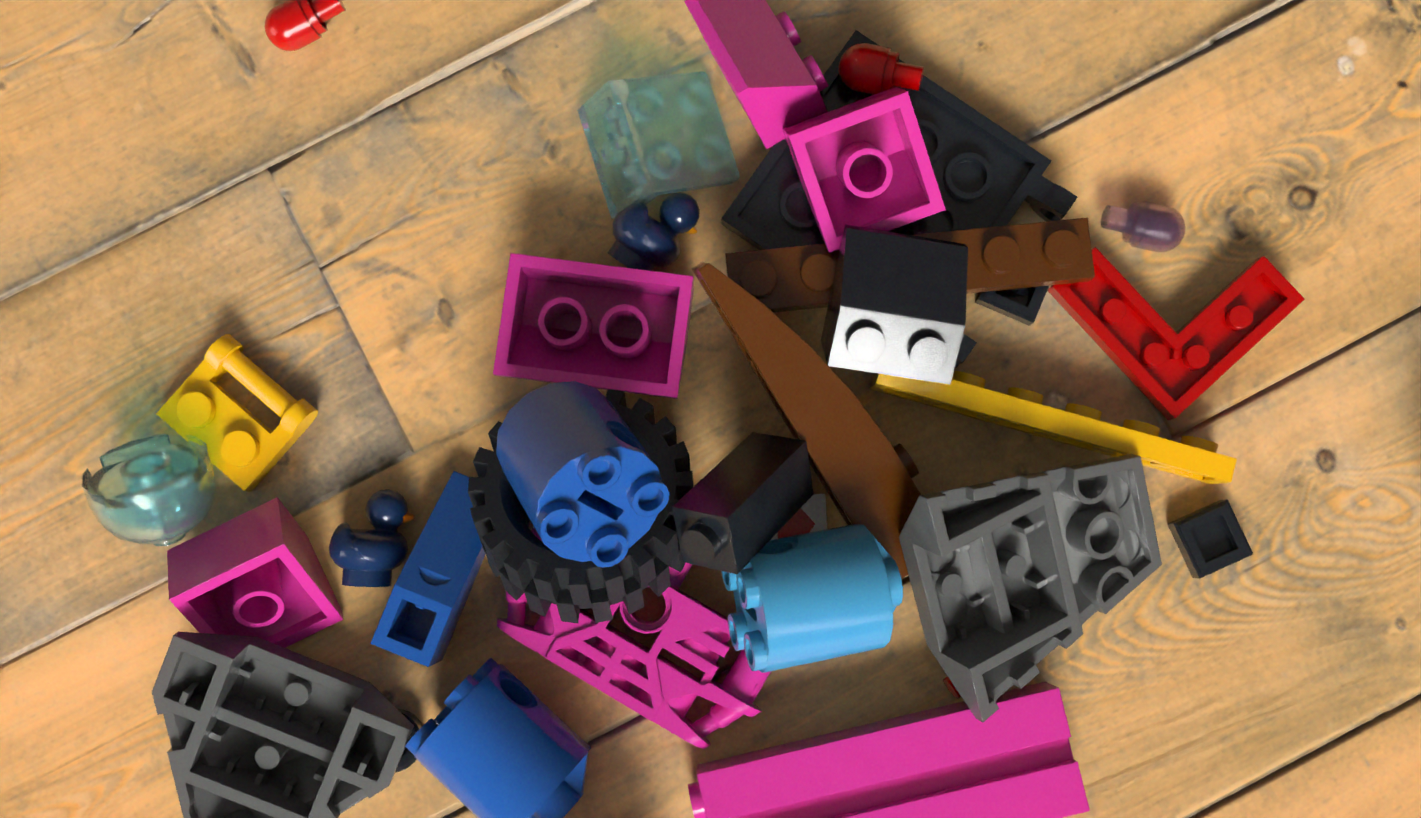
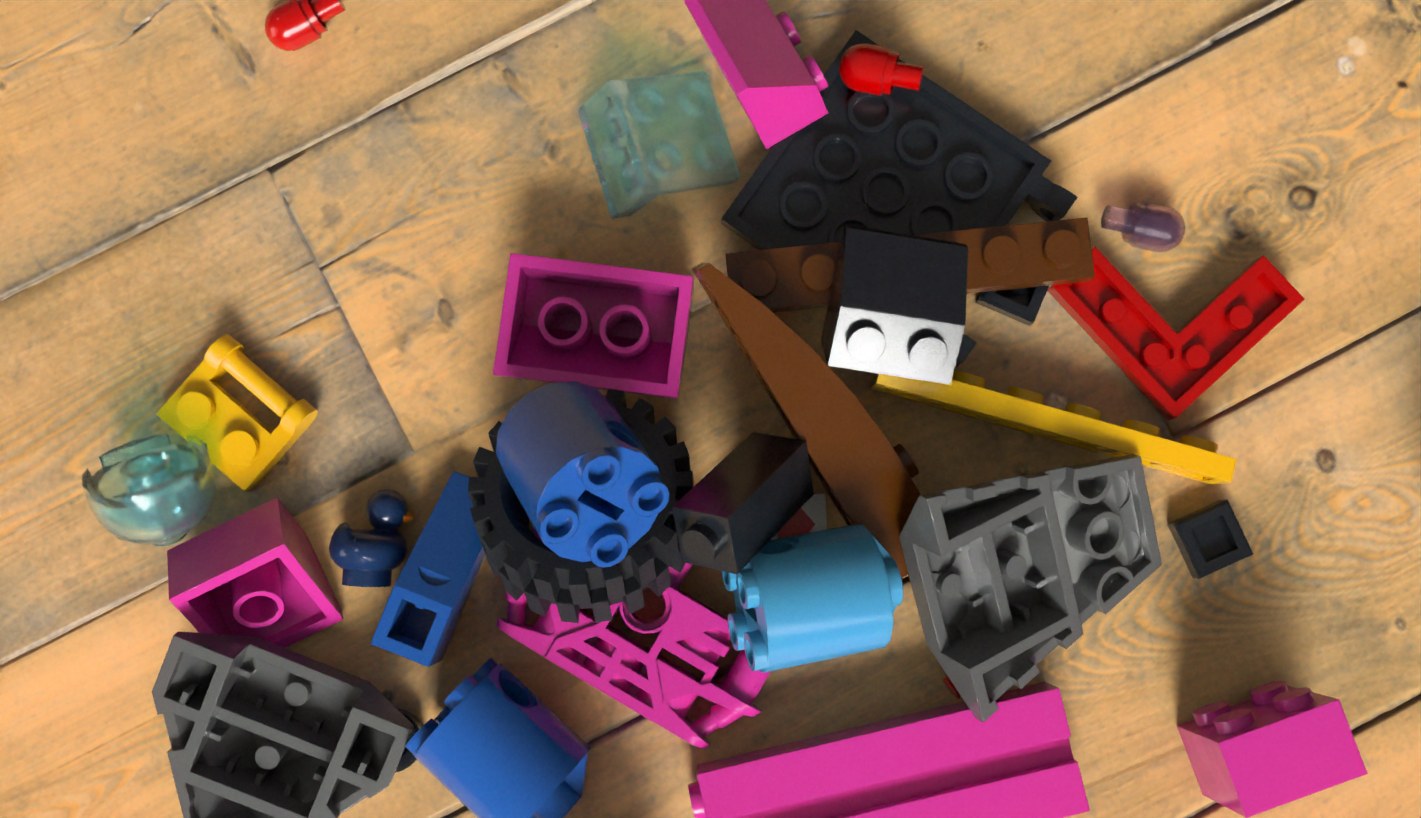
(648, 243): dark blue animal -> none
(865, 166): dark pink slope -> none
(1270, 748): none -> dark pink brick

